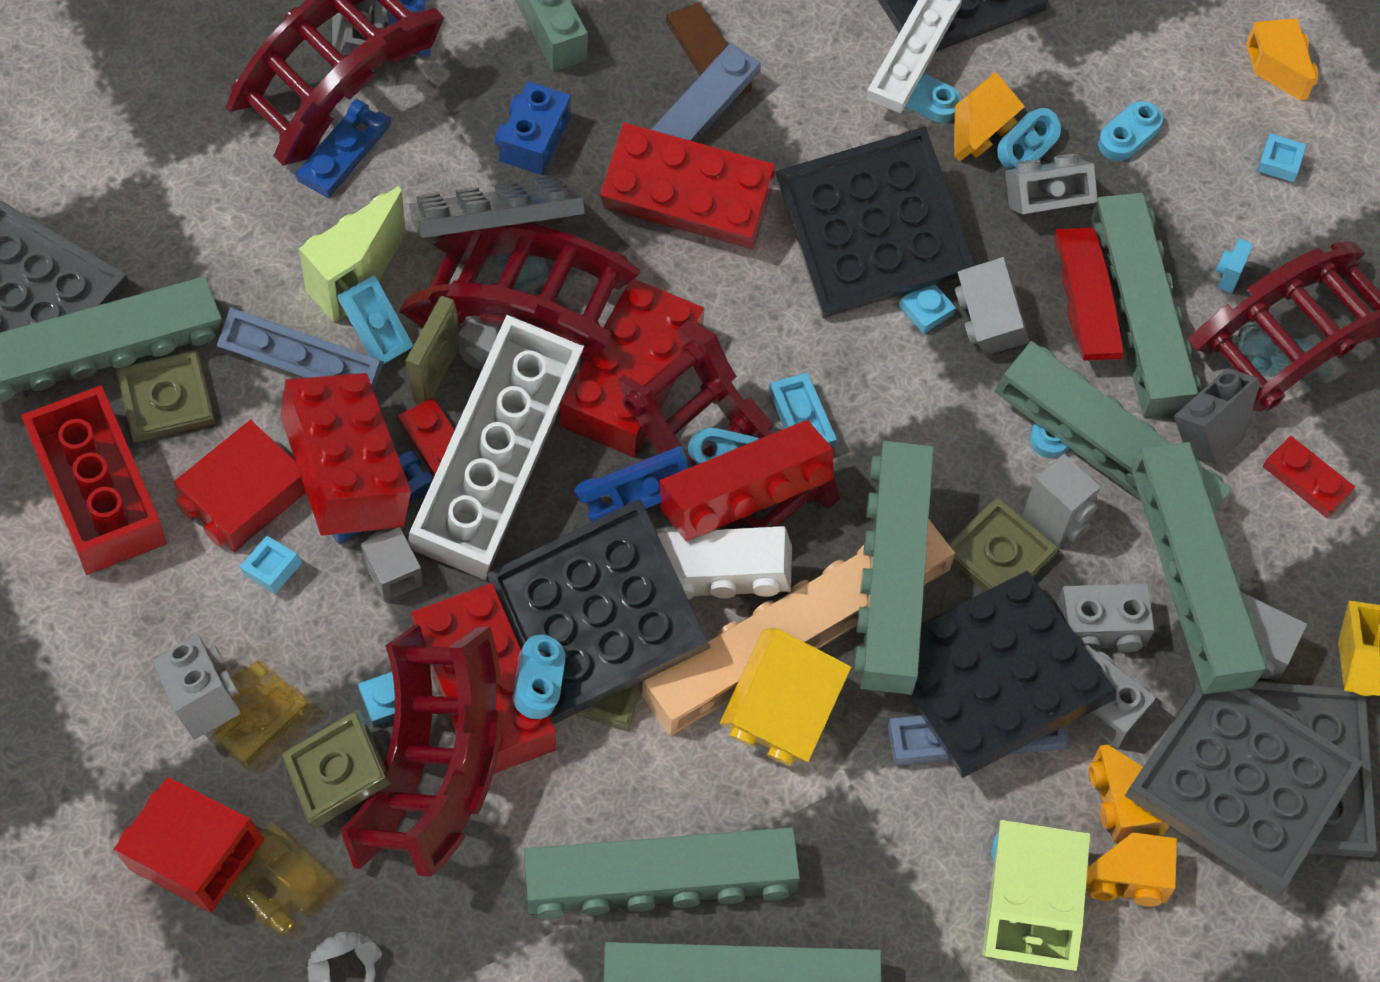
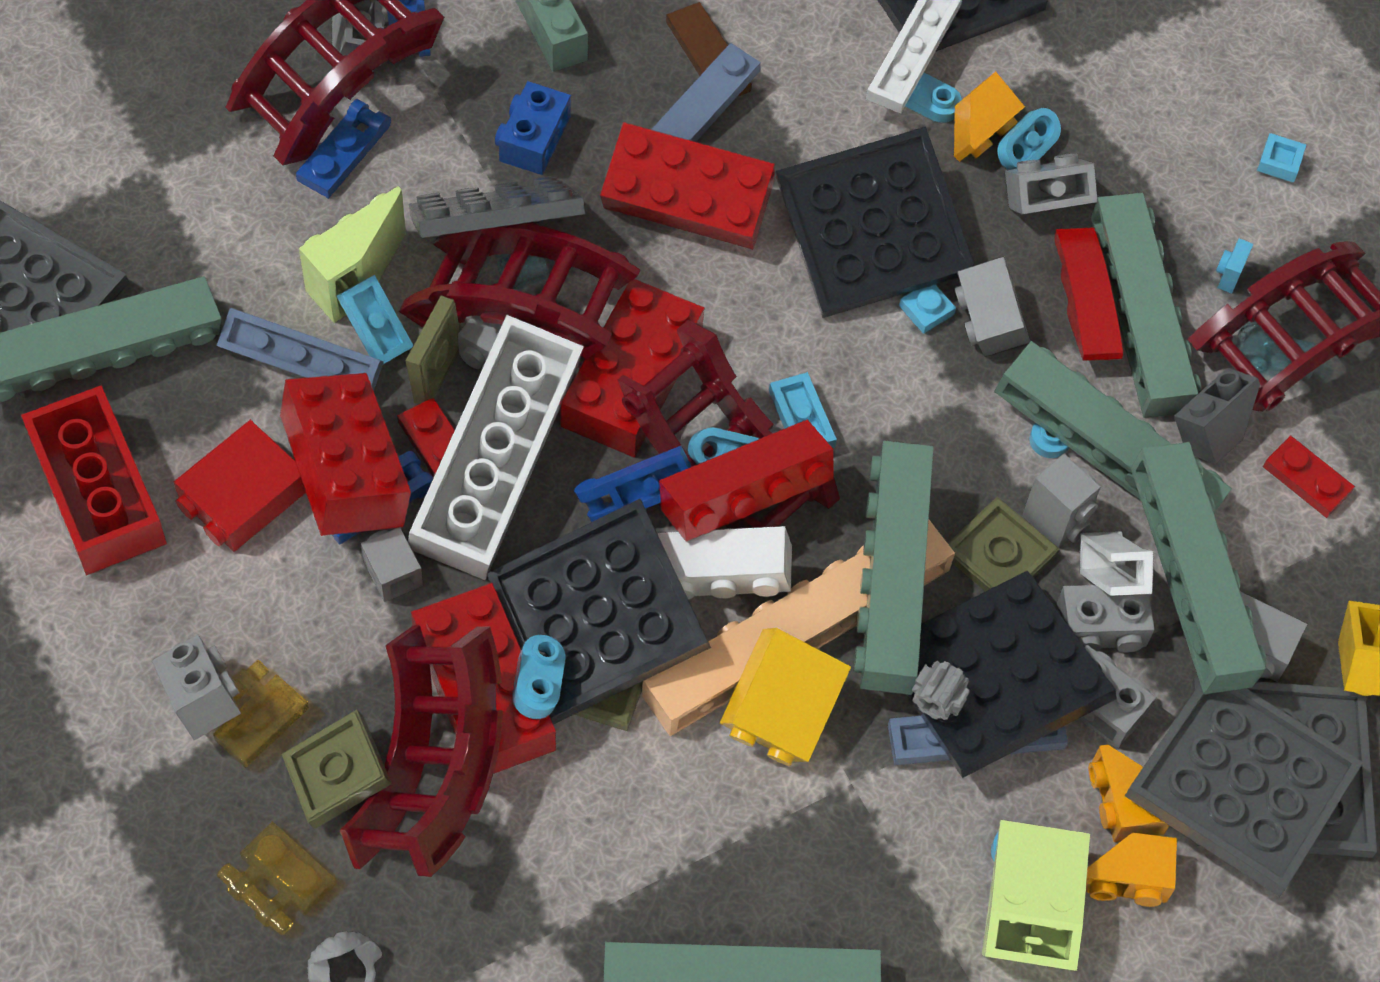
(165, 396): olive tile -> none
(189, 844): red brick -> none
(270, 564): medium azure plate -> none
(379, 698): medium azure plate -> none
(660, 872): sand green brick -> none
(940, 690): none -> light grey gear
(1104, 563): none -> white window
(1133, 128): medium azure plate -> none
(1282, 56): light orange slope -> none

